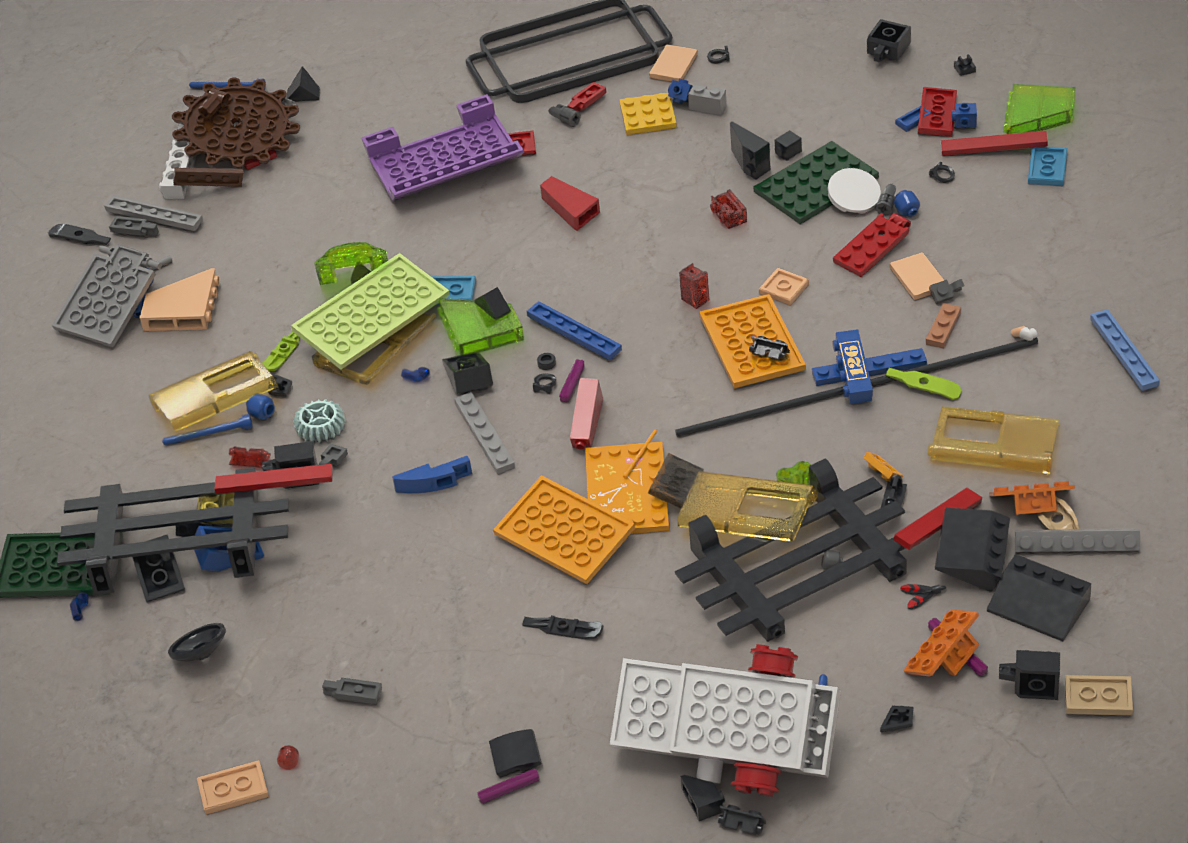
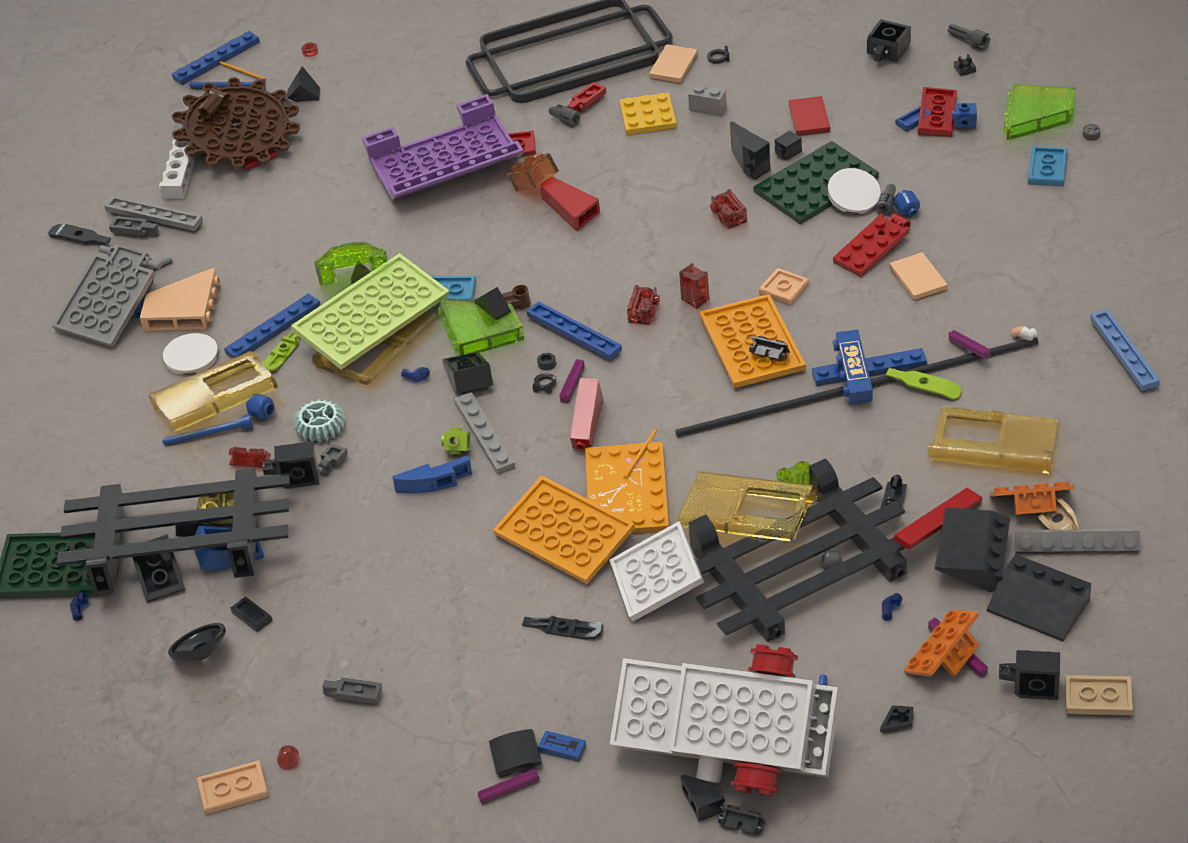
(190, 353): none -> white tile
(208, 177): reddish brown plate -> none
(213, 58): none -> blue plate
(241, 70): none -> light orange axle
(251, 614): none -> black tile
(272, 326): none -> blue plate
(273, 478): red tile -> none
(283, 386): black piece -> none
(309, 49): none -> clear red tile
(463, 440): none -> lime brick
(518, 297): none -> reddish brown piece
(532, 171): none -> clear orange brick
(562, 745): none -> blue tile
(642, 305): none -> clear red hinge
(656, 571): none -> white plate
(674, 480): clear smoke plate -> none
(679, 90): blue brick -> none
(809, 115): none -> red tile
(879, 464): light orange plate -> none
(889, 605): none -> clear blue arm
(922, 593): piece -> none
(940, 166): black piece -> none
(943, 325): nougat plate -> none
(944, 291): dark grey plate -> none
(969, 344): none -> magenta axle
(977, 37): none -> dark grey piece
(994, 143): red tile -> none
(1091, 131): none -> dark grey tile

